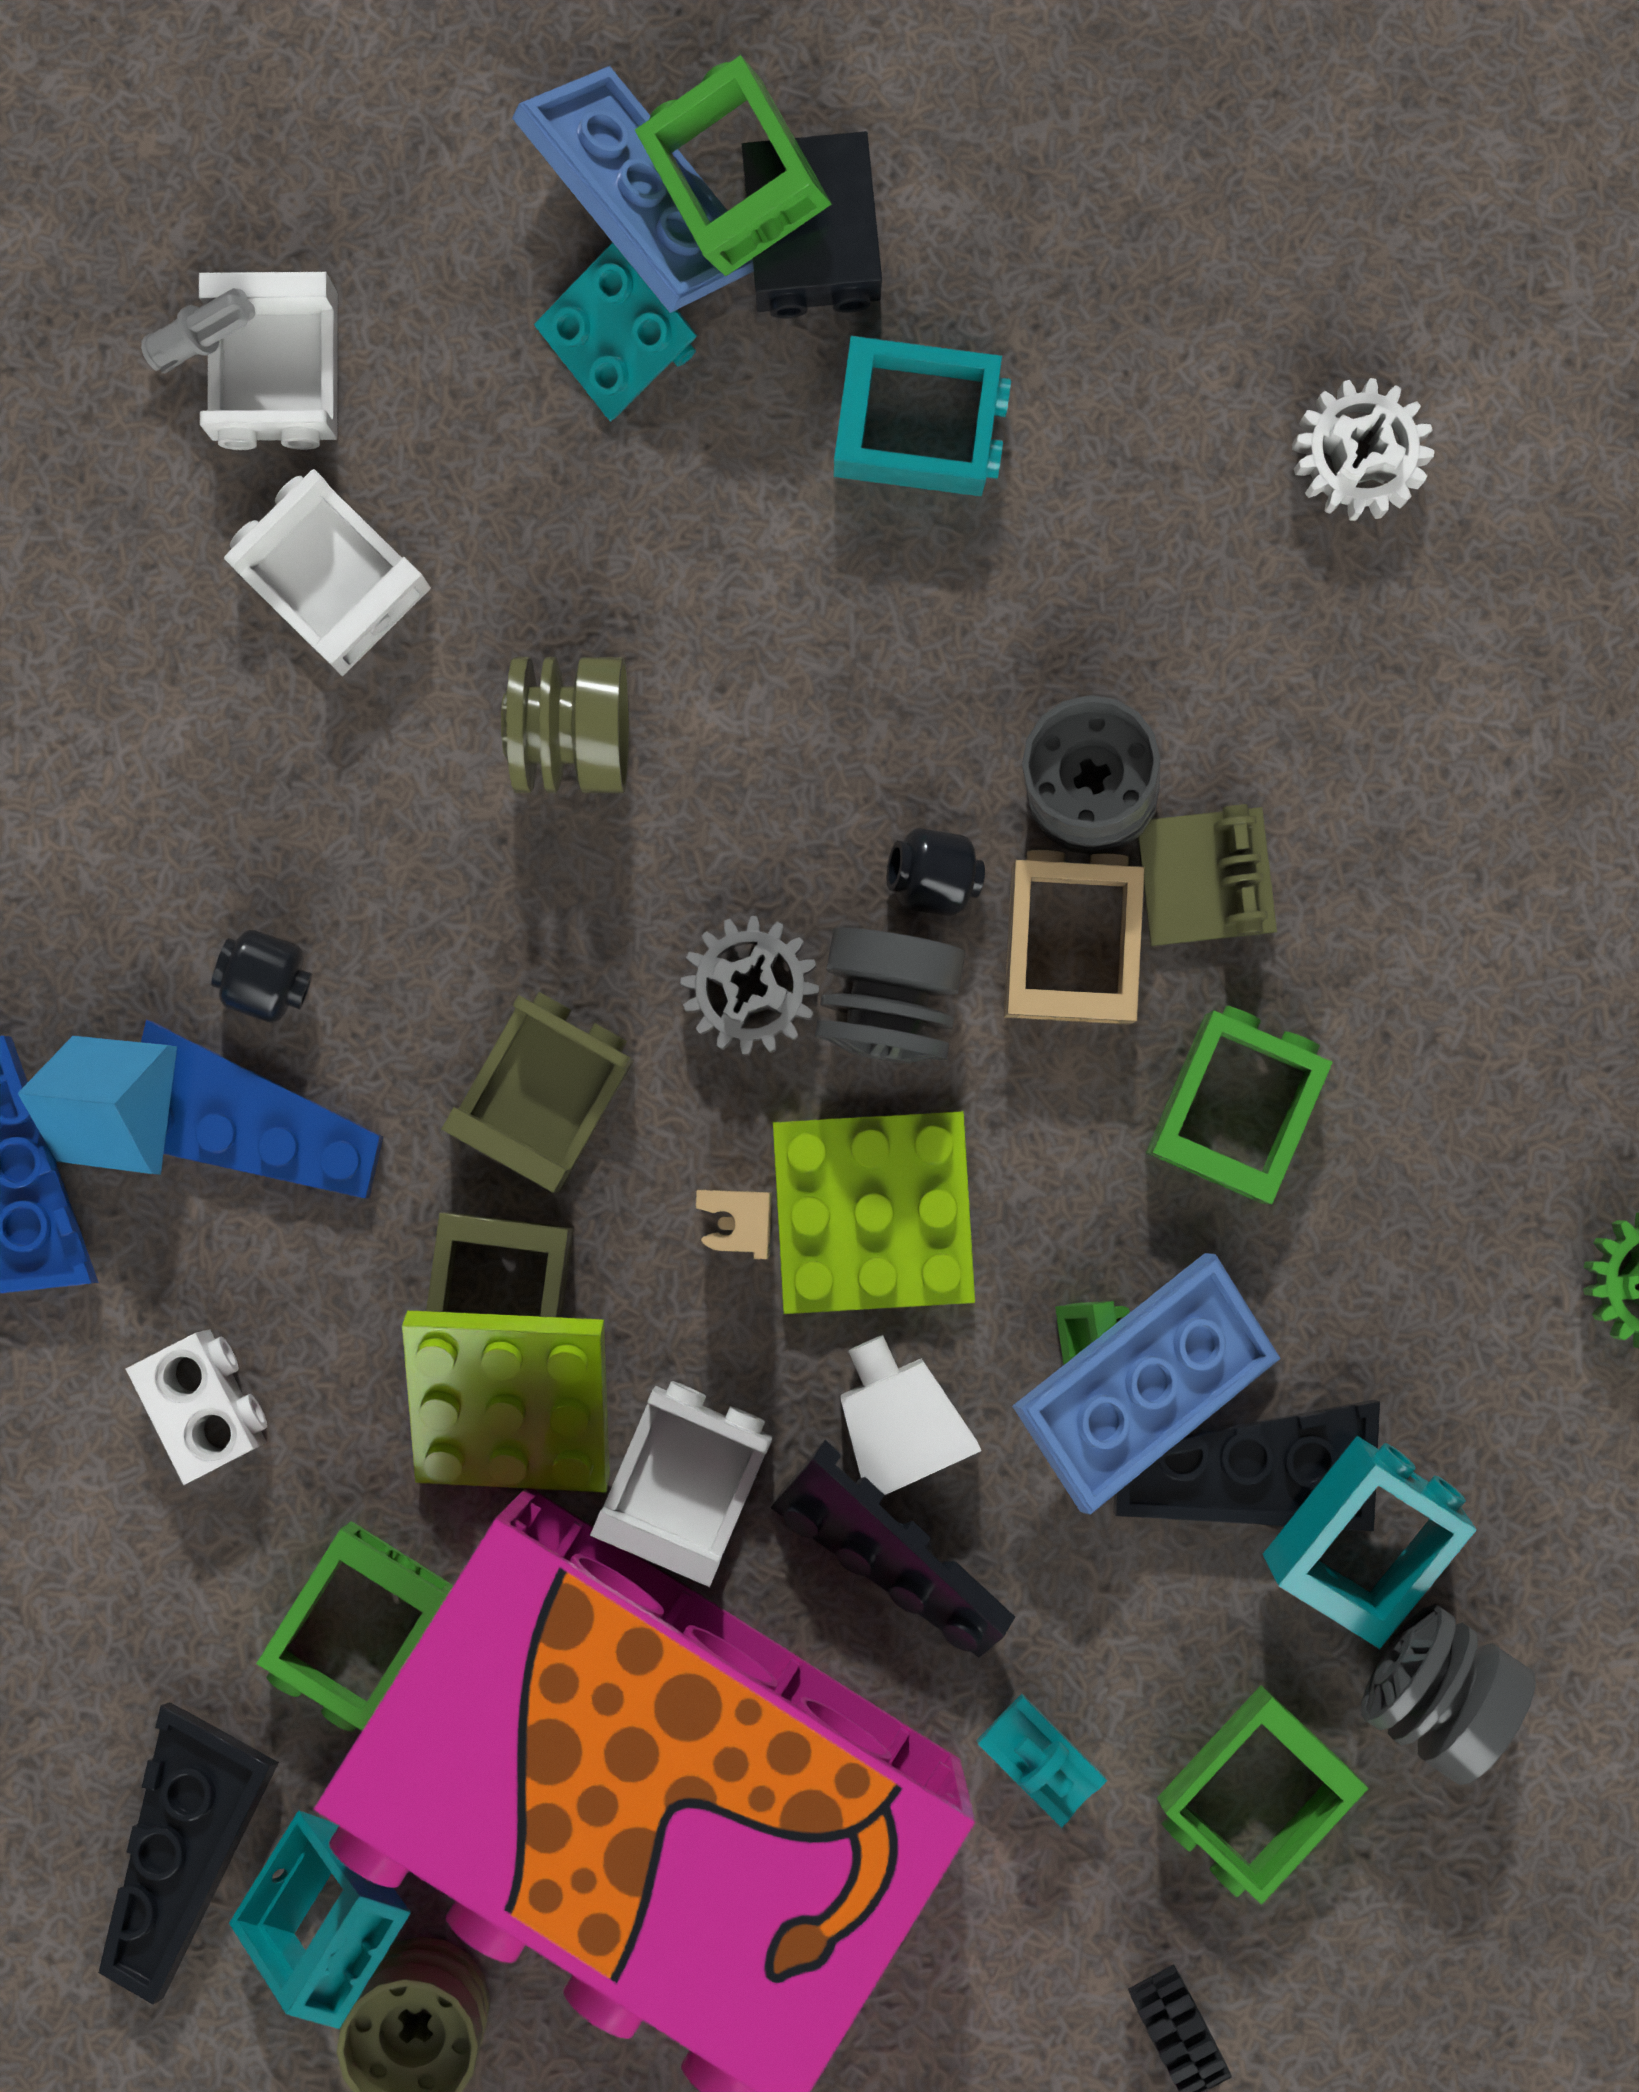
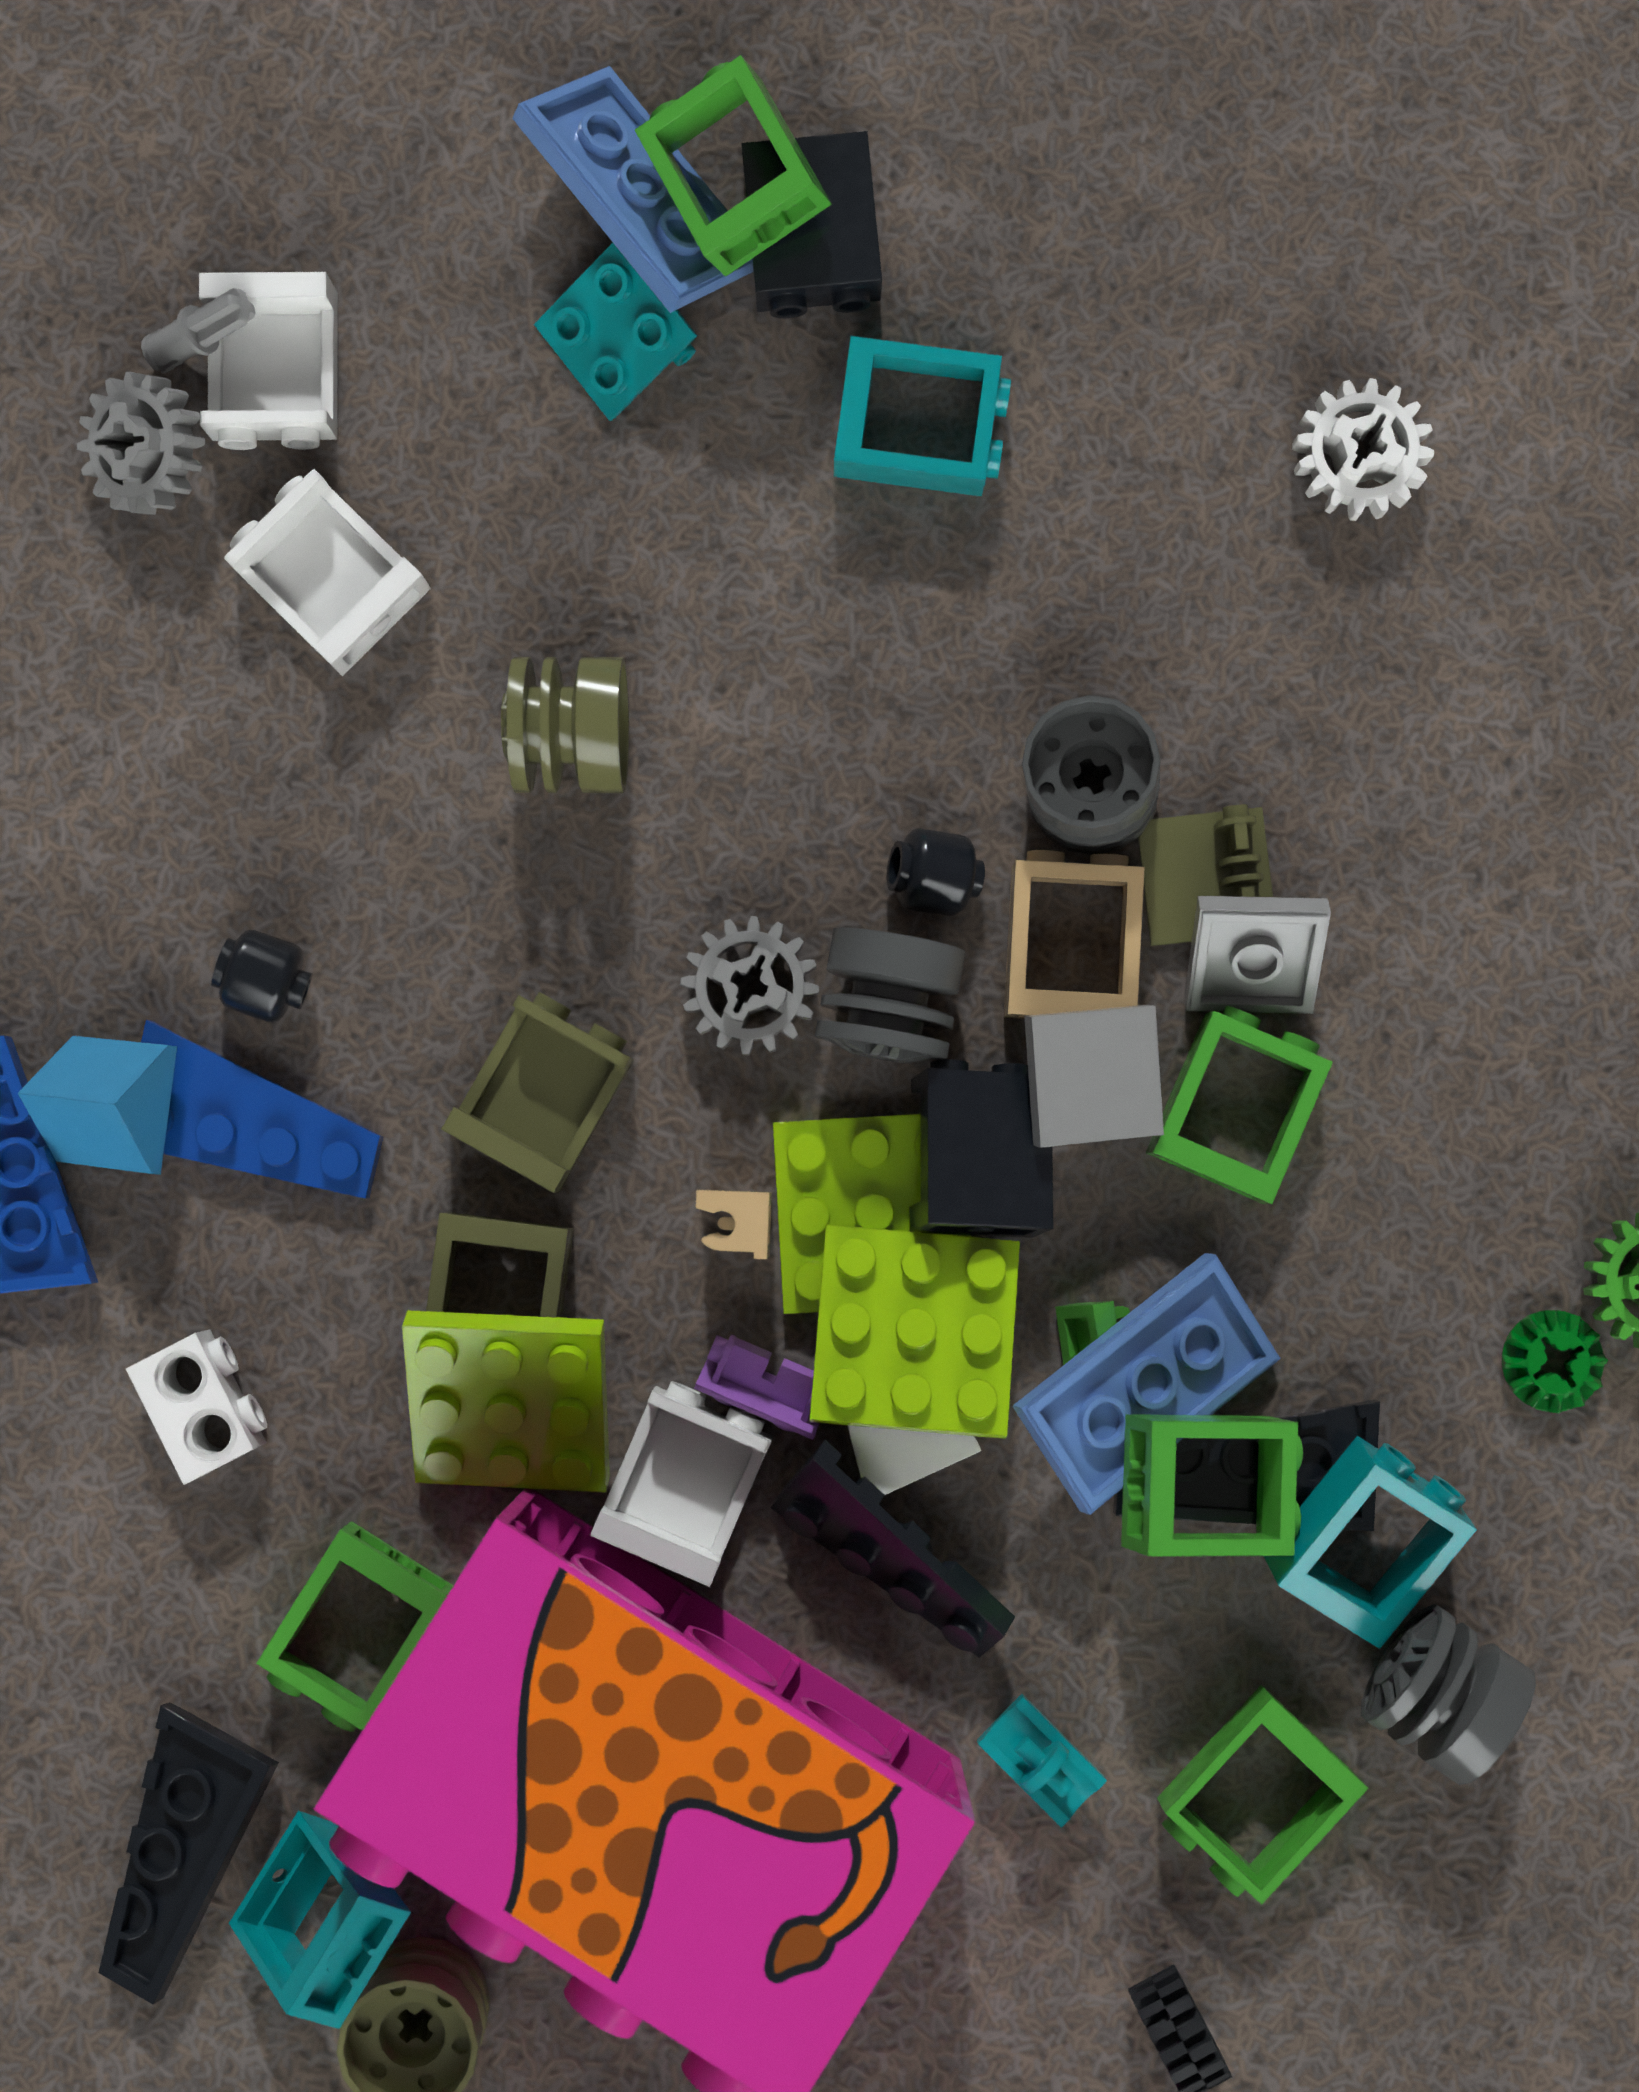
(140, 443): none -> light grey gear
(738, 1378): none -> medium lavender hinge
(915, 1332): none -> lime plate
(980, 1154): none -> black panel
(1094, 1075): none -> light grey tile
(1151, 1485): none -> bright green window
(1256, 954): none -> light grey tile
(1525, 1353): none -> green gear

